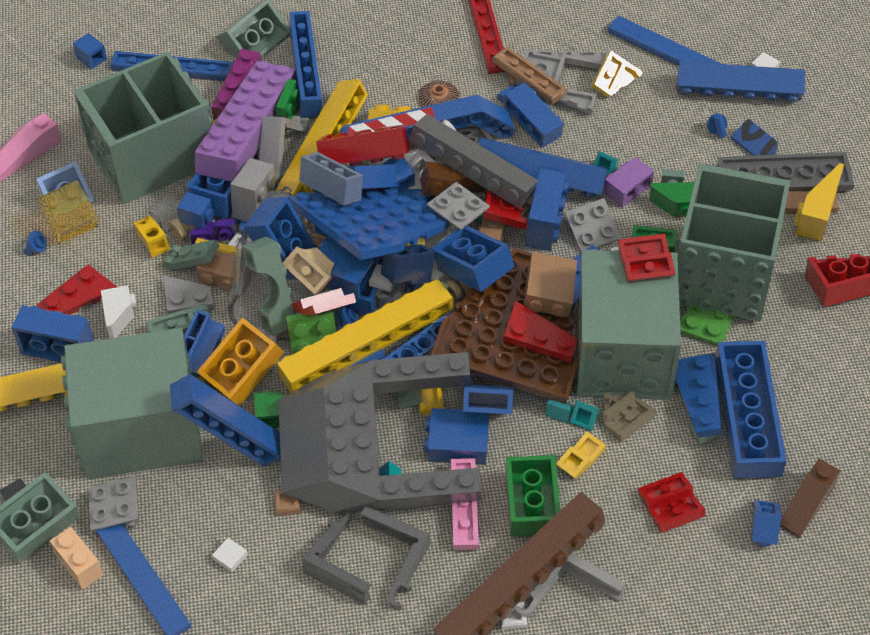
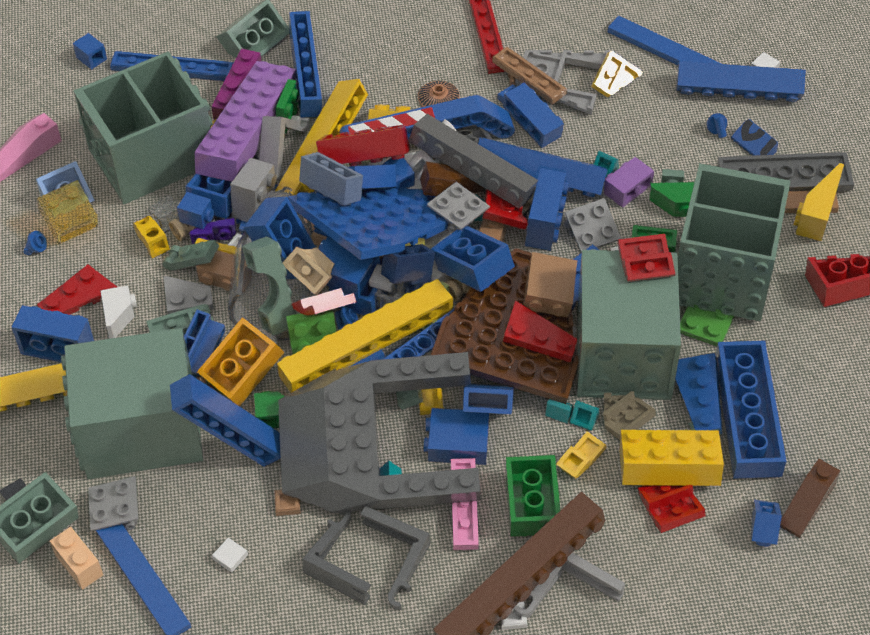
(671, 457): none -> yellow brick

